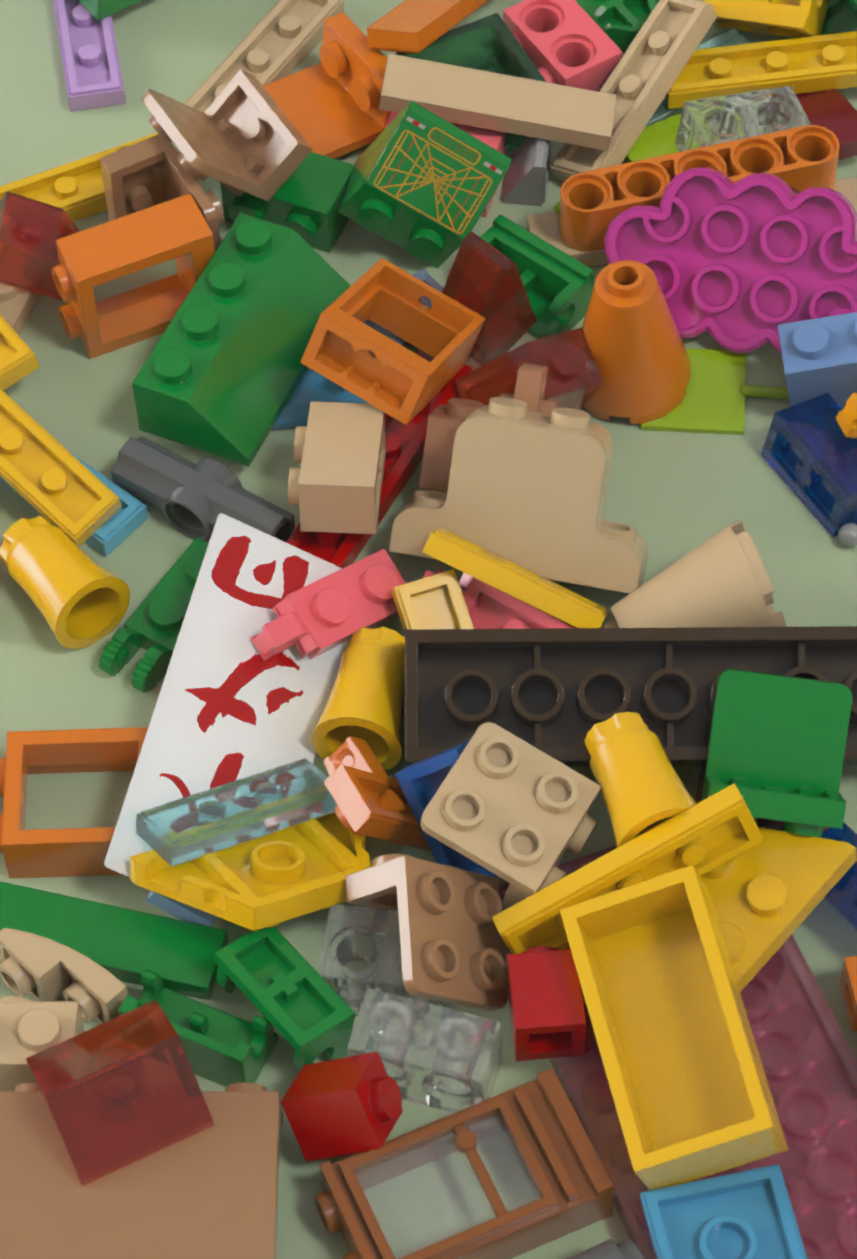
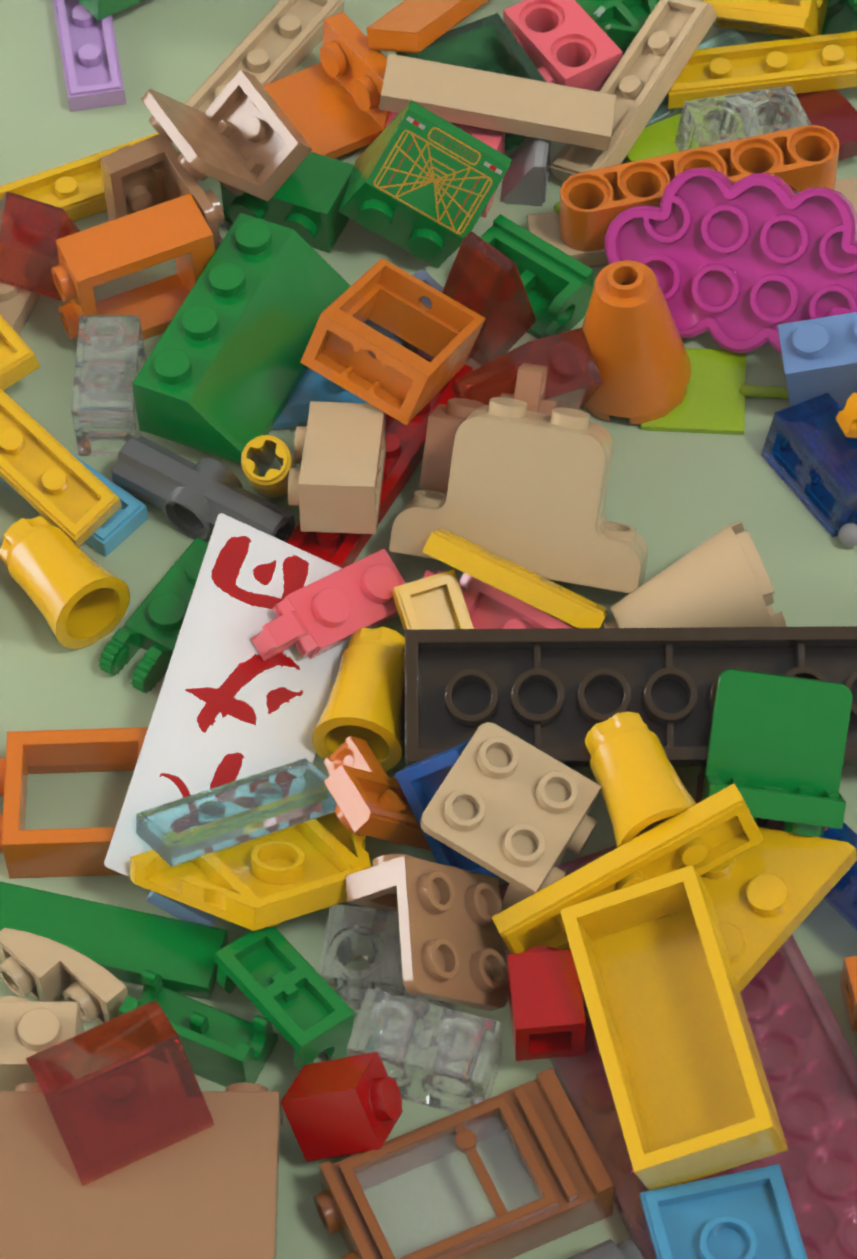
(103, 398): none -> clear brick
(264, 451): none -> yellow piece

